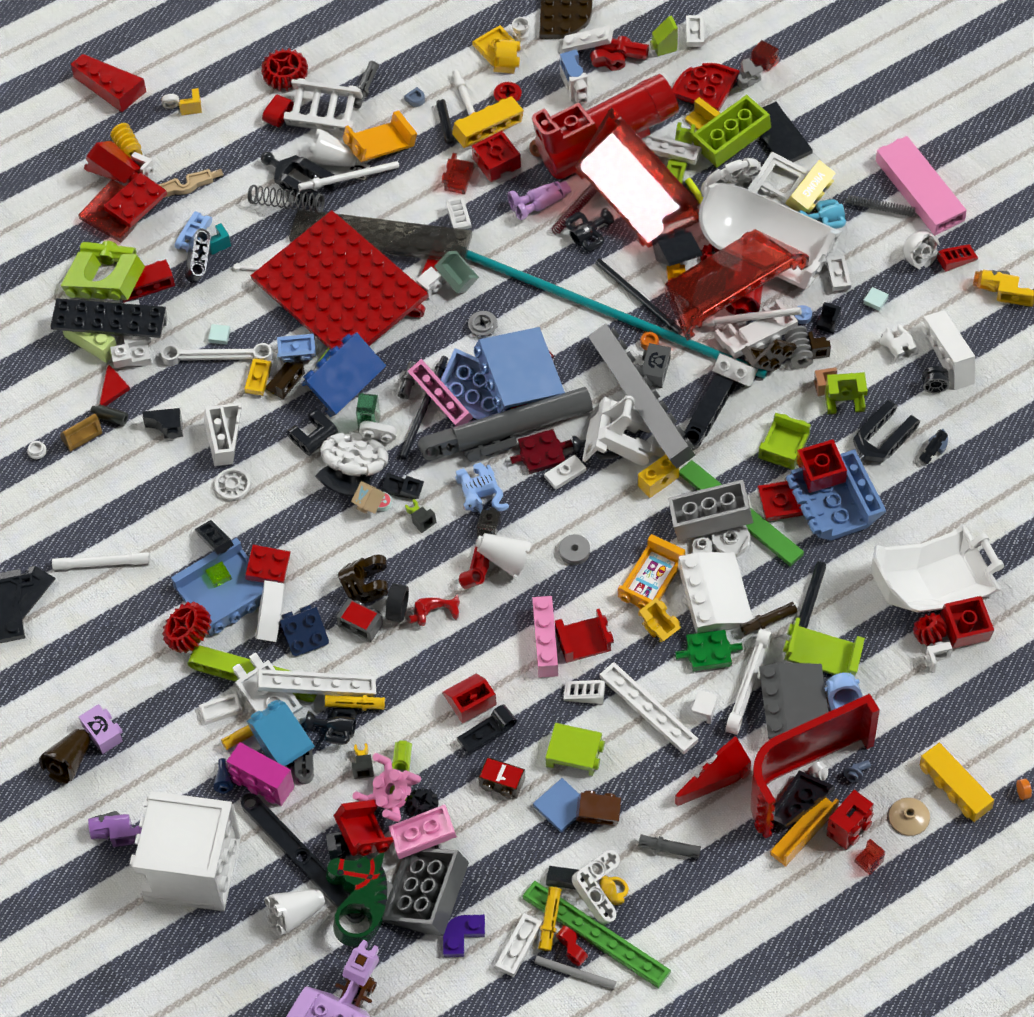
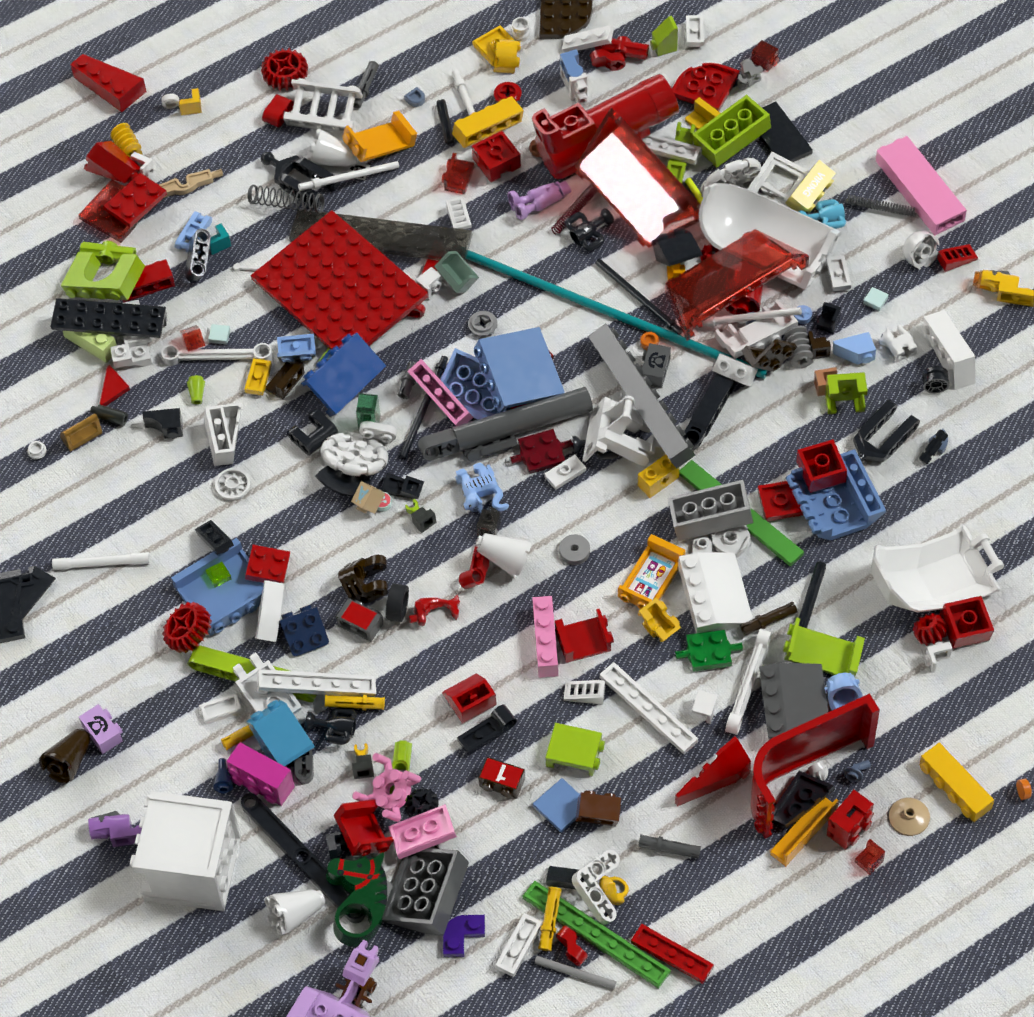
(192, 338): none -> clear red brick
(196, 388): none -> lime cone
(672, 953): none -> red plate
(784, 440): lime panel -> none
(855, 349): none -> light blue slope

